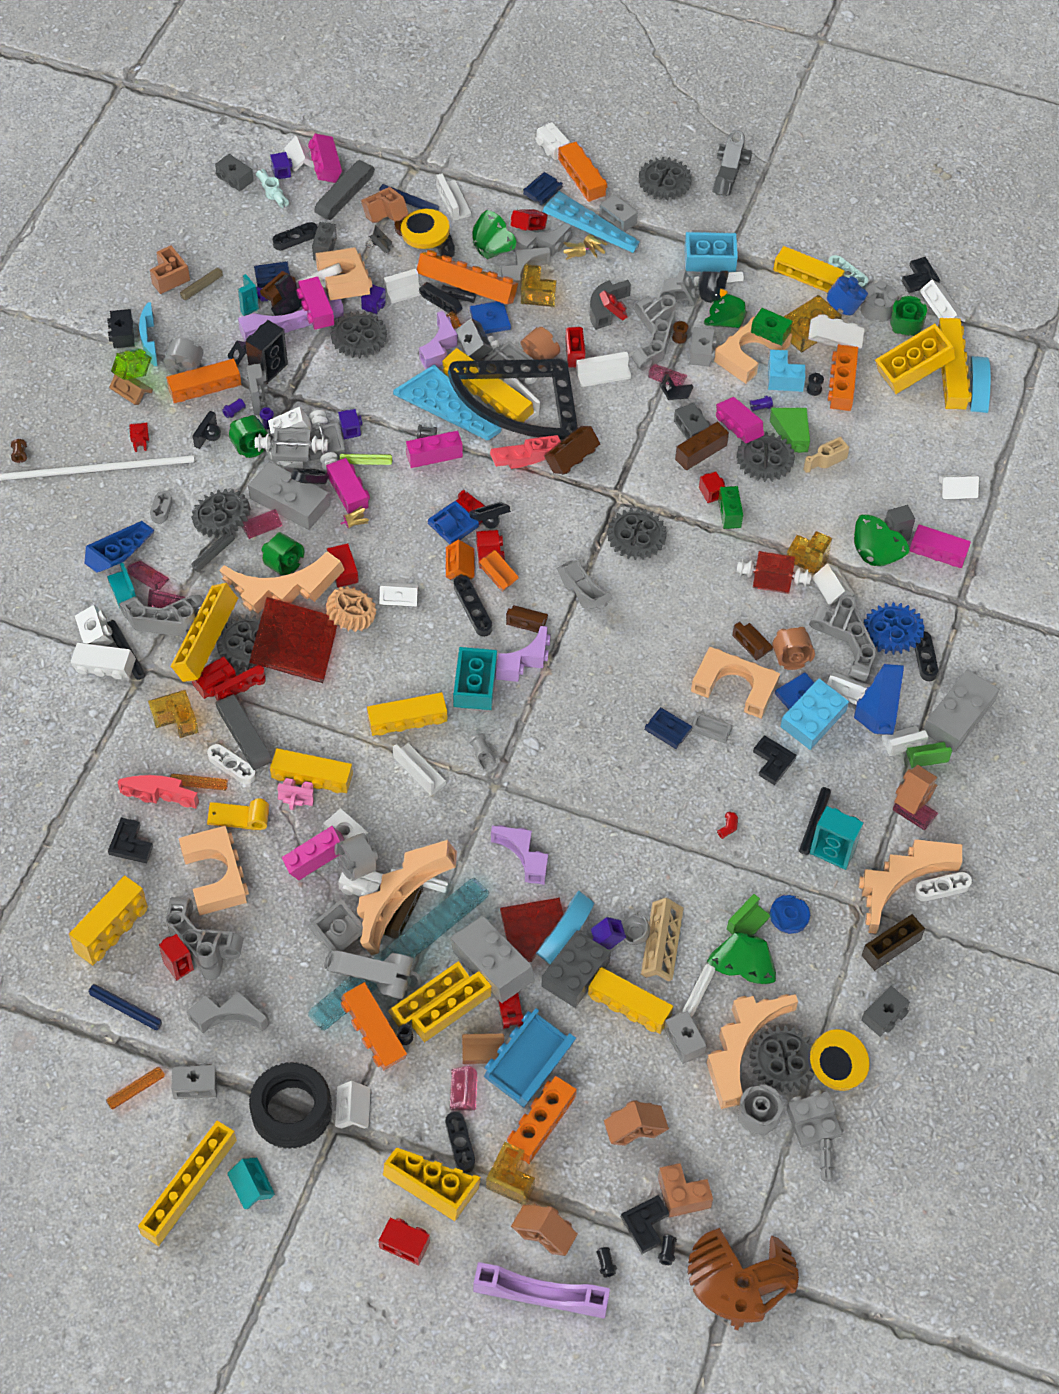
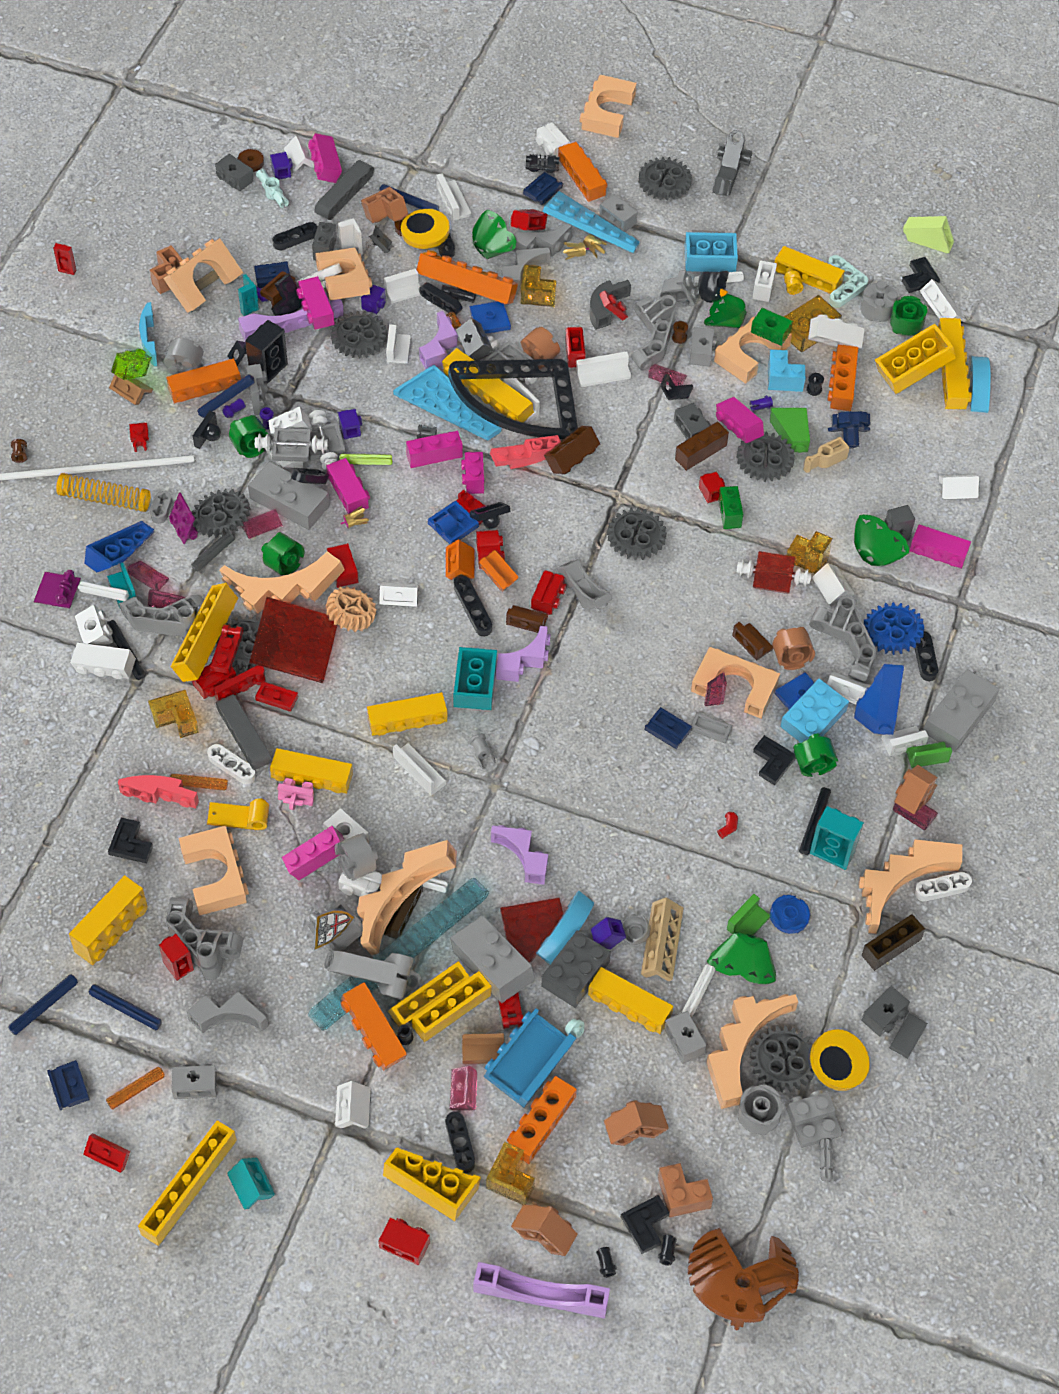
(43, 1004): none -> dark blue axle
(57, 589): none -> magenta hinge
(64, 259): none -> red plate
(68, 1085): none -> dark blue plate
(104, 591): none -> white axle
(106, 1152): none -> red plate
(121, 328): black brick -> none
(145, 493): none -> yellow piece
(181, 278): none -> light nougat arch
(183, 520): none -> magenta hinge
(226, 395): none -> dark blue axle
(226, 649): none -> red plate
(252, 158): none -> reddish brown piece
(276, 696): none -> red plate
(280, 1078): black tyre -> none
(329, 926): none -> shield
(350, 235): none -> white panel
(397, 346): none -> white panel
(474, 472): none -> dark pink brick
(535, 164): none -> black hinge
(548, 592): none -> red brick
(575, 1027): none -> light aqua plate
(607, 90): none -> light nougat arch
(716, 691): none -> clear pink slope
(764, 281): none -> white brick
(793, 282): none -> yellow wheel
(815, 755): none -> green brick
(846, 295): blue brick -> none
(850, 424): none -> dark blue piece
(908, 1035): none -> dark grey tile
(930, 232): none -> yellowish green slope

